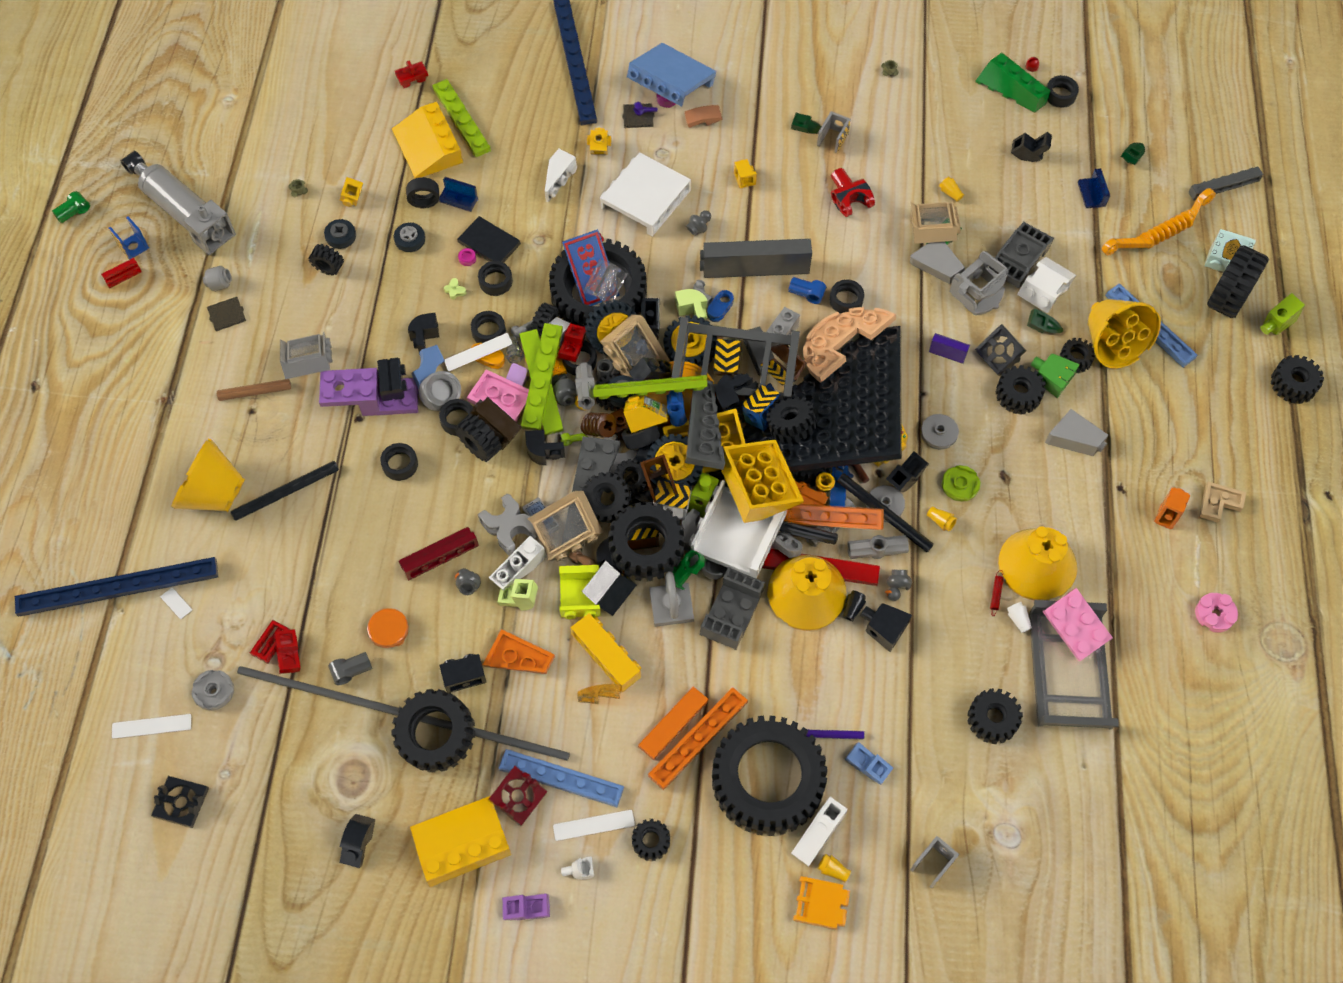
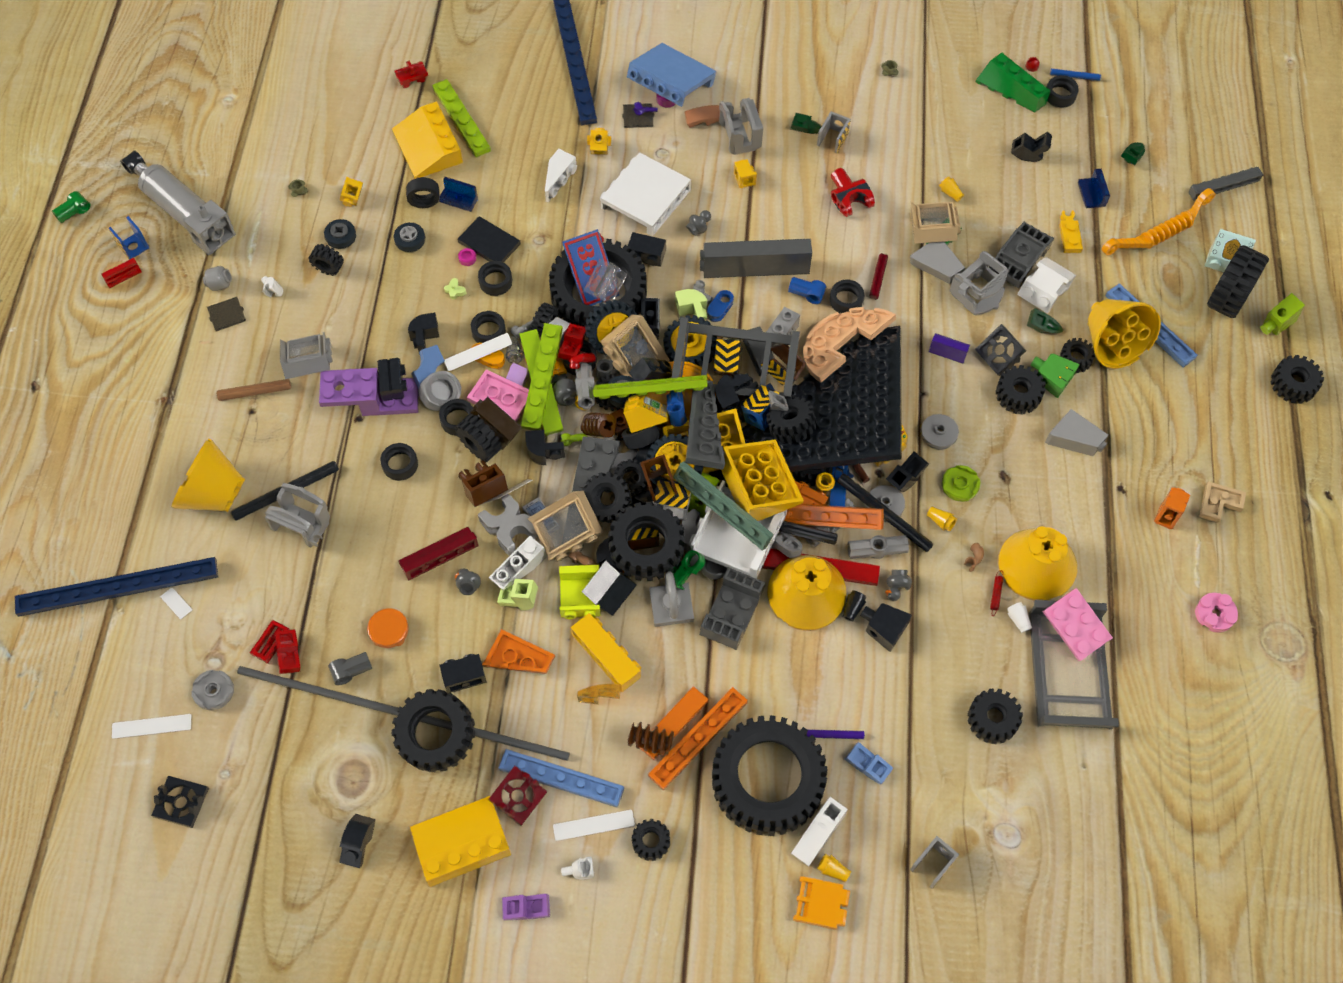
(271, 286): none -> white piece
(308, 524): none -> light grey animal
(484, 484): none -> reddish brown brick
(510, 490): none -> white sticker
(584, 357): none -> red arm
(648, 248): none -> black brick
(650, 738): none -> reddish brown piece
(723, 506): none -> sand green tile
(734, 126): none -> light grey animal
(777, 401): none -> light grey slope
(878, 276): none -> dark red axle
(978, 553): none -> medium nougat arm
(1070, 233): none -> yellow plate
(1075, 74): none -> blue bar

